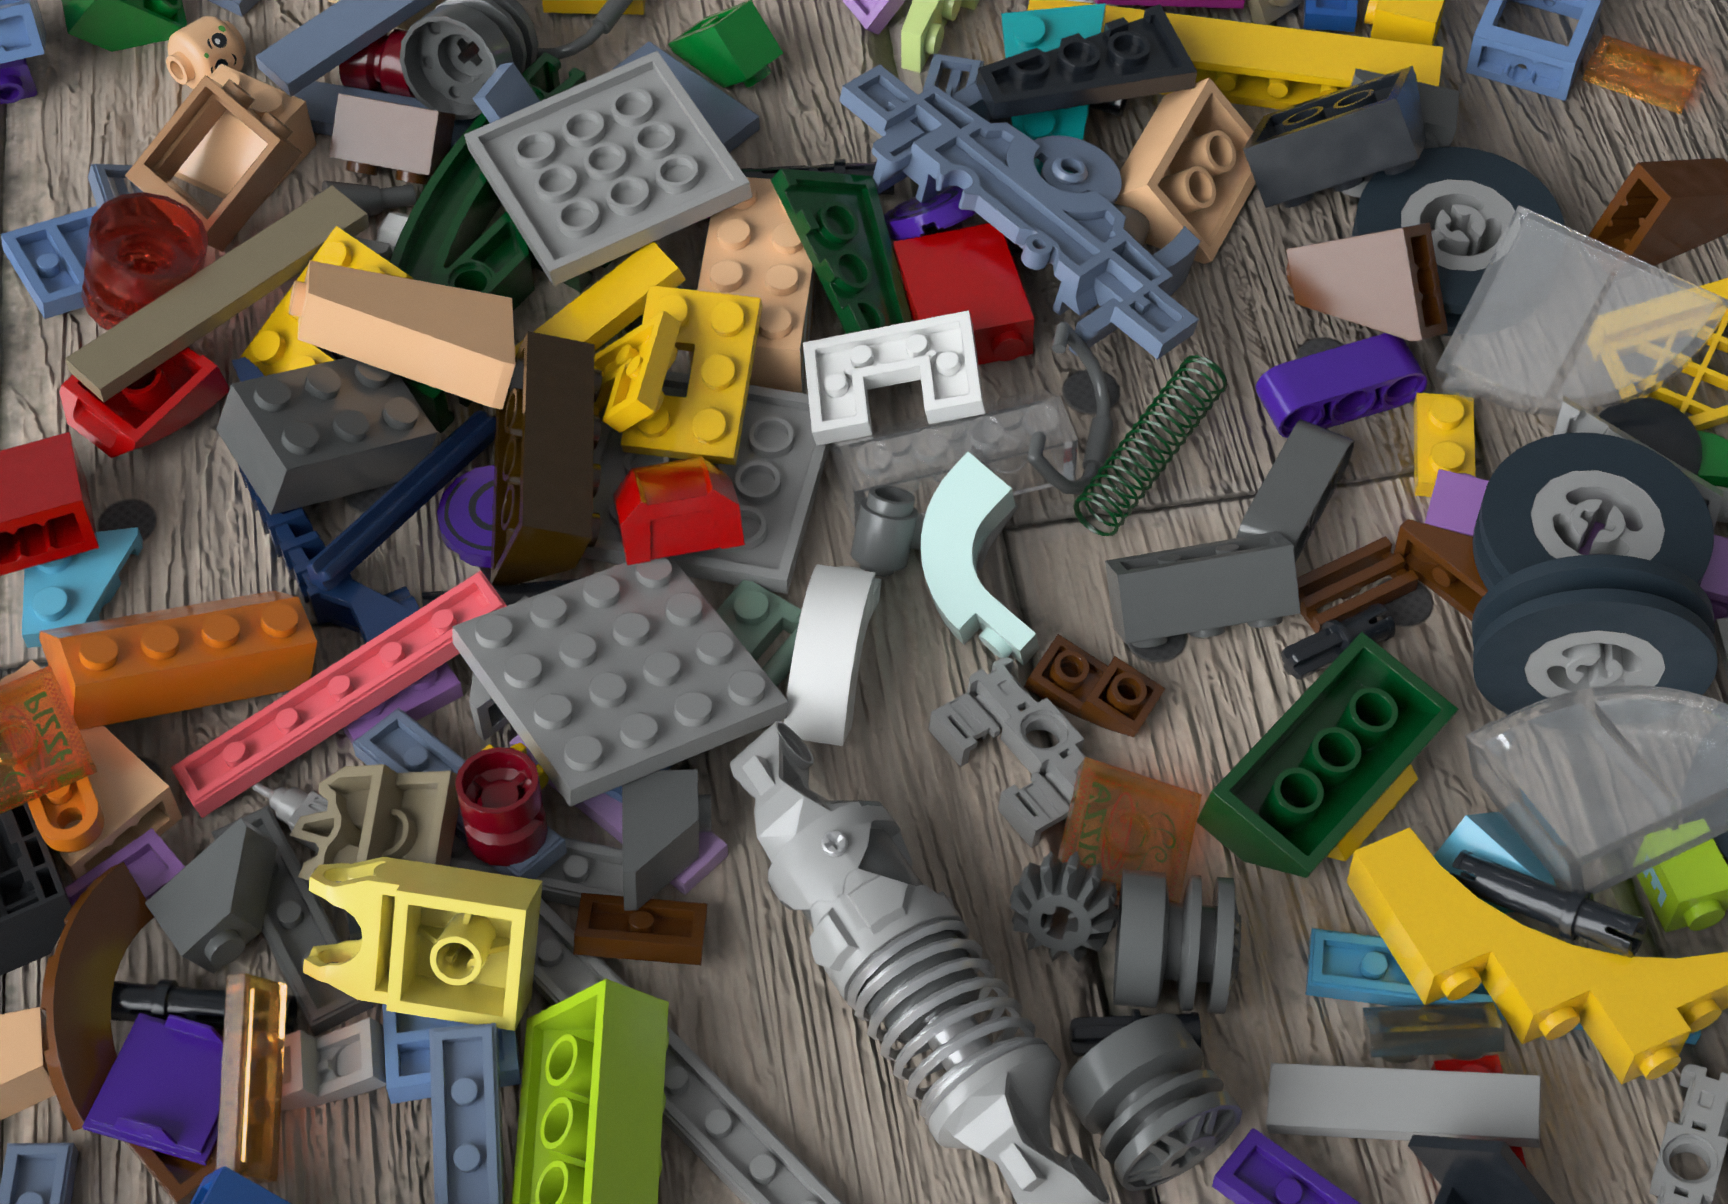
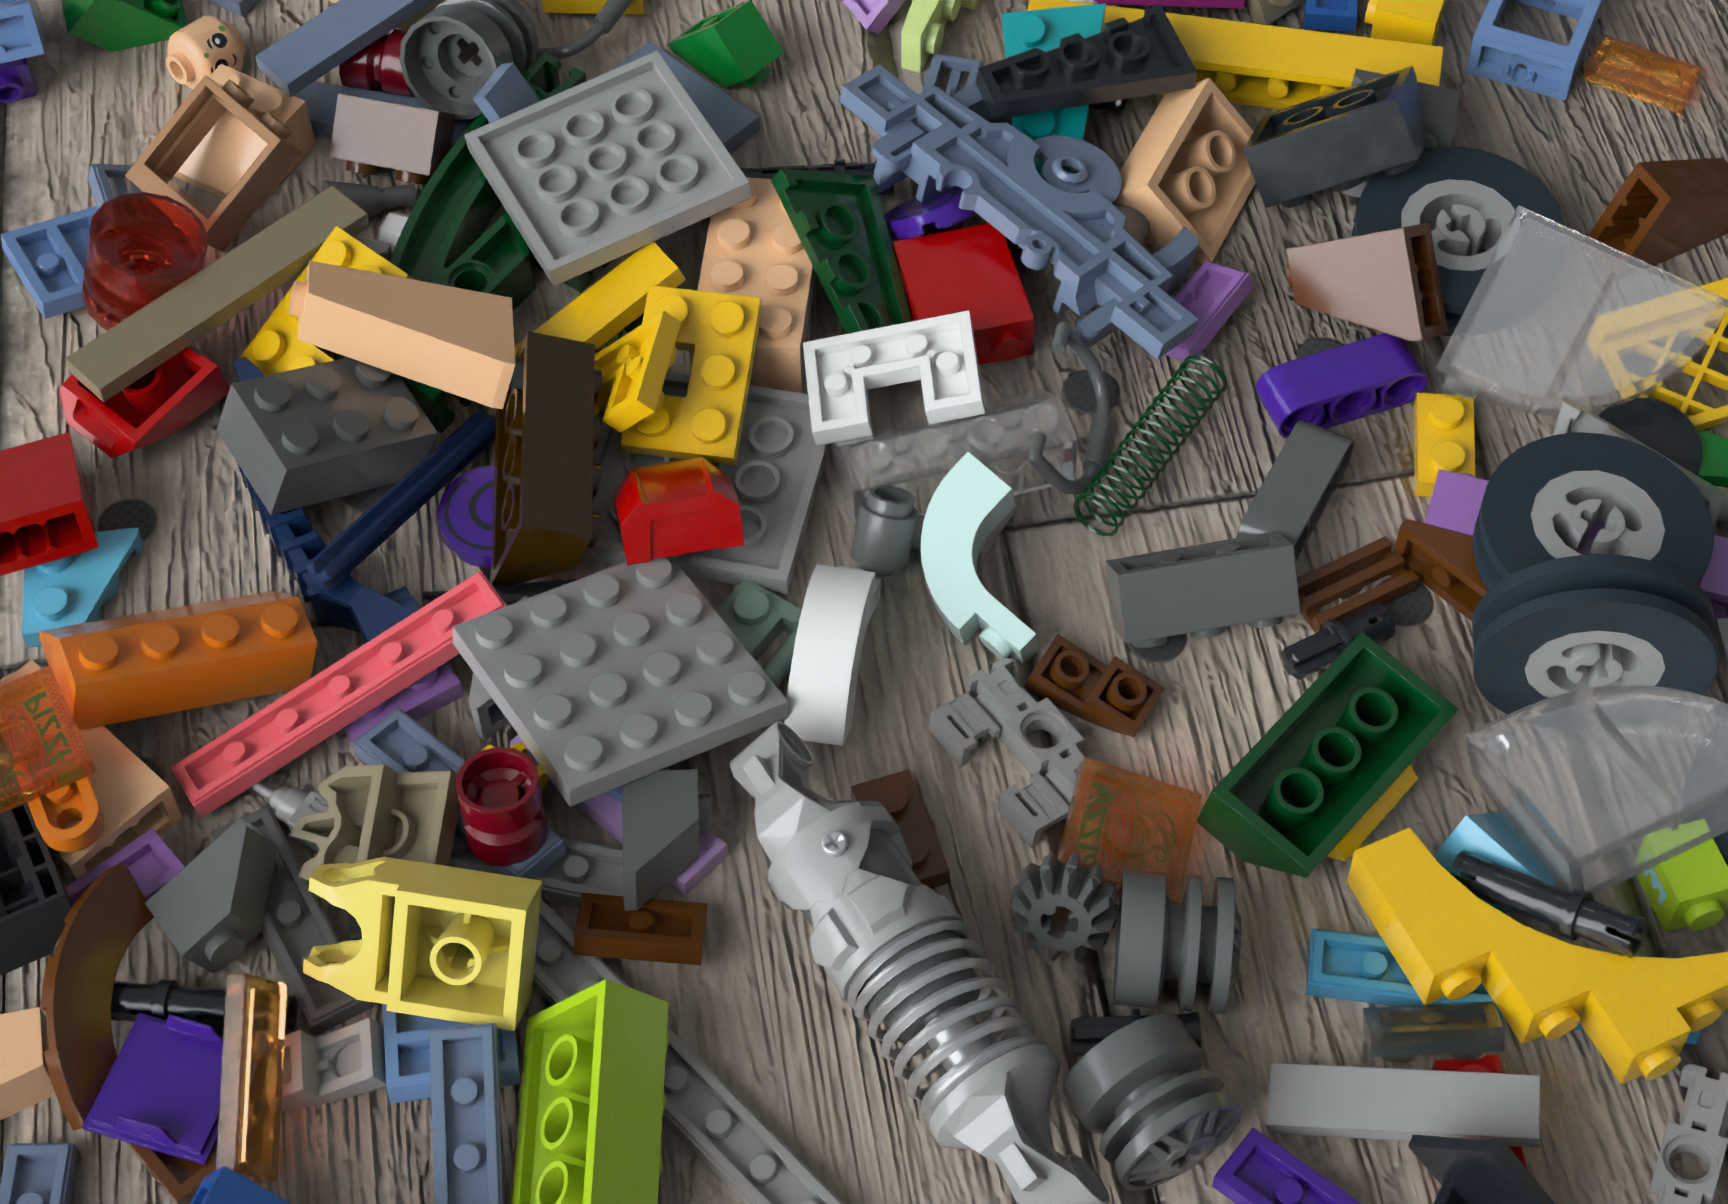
(901, 798): none -> reddish brown plate
(1211, 297): none -> medium lavender plate

